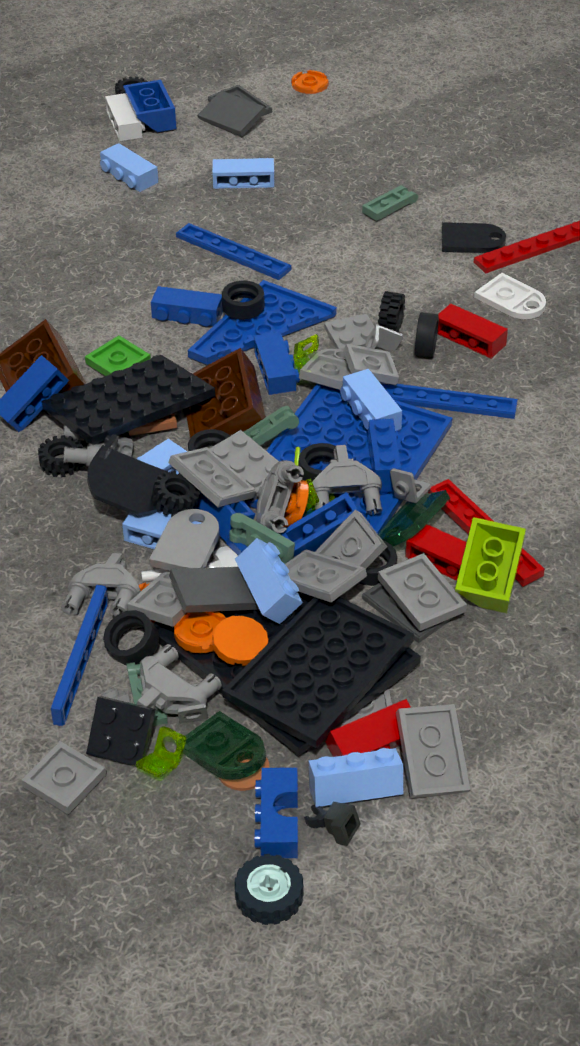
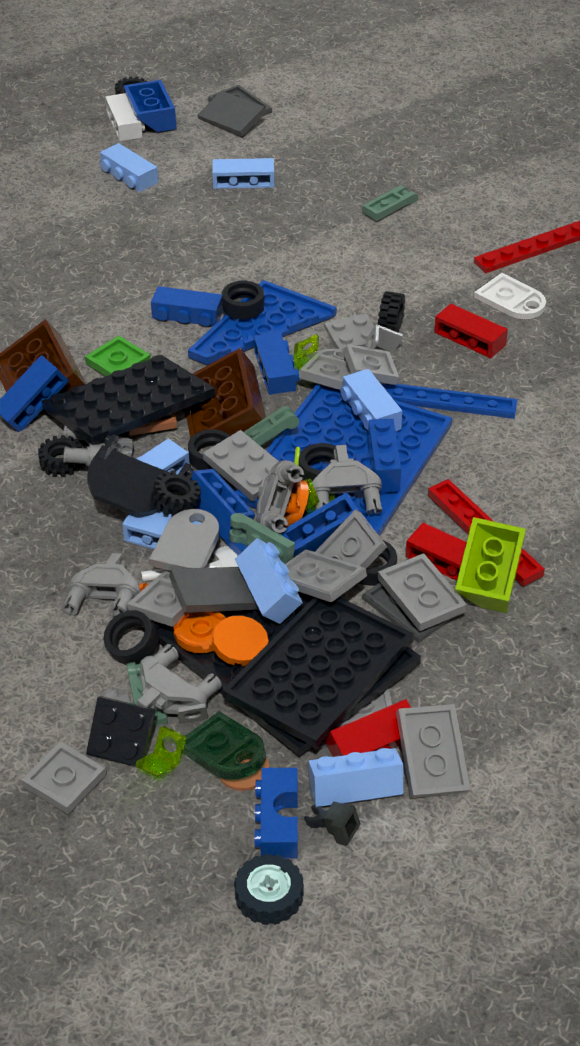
(79, 656): blue tile -> none
(212, 476): light grey tile -> none
(234, 251): blue tile -> none
(310, 82): orange tile -> none
(405, 486): light grey bracket -> none
(413, 517): clear green tile -> none
(426, 334): black tyre -> none
(471, 237): black tile -> none

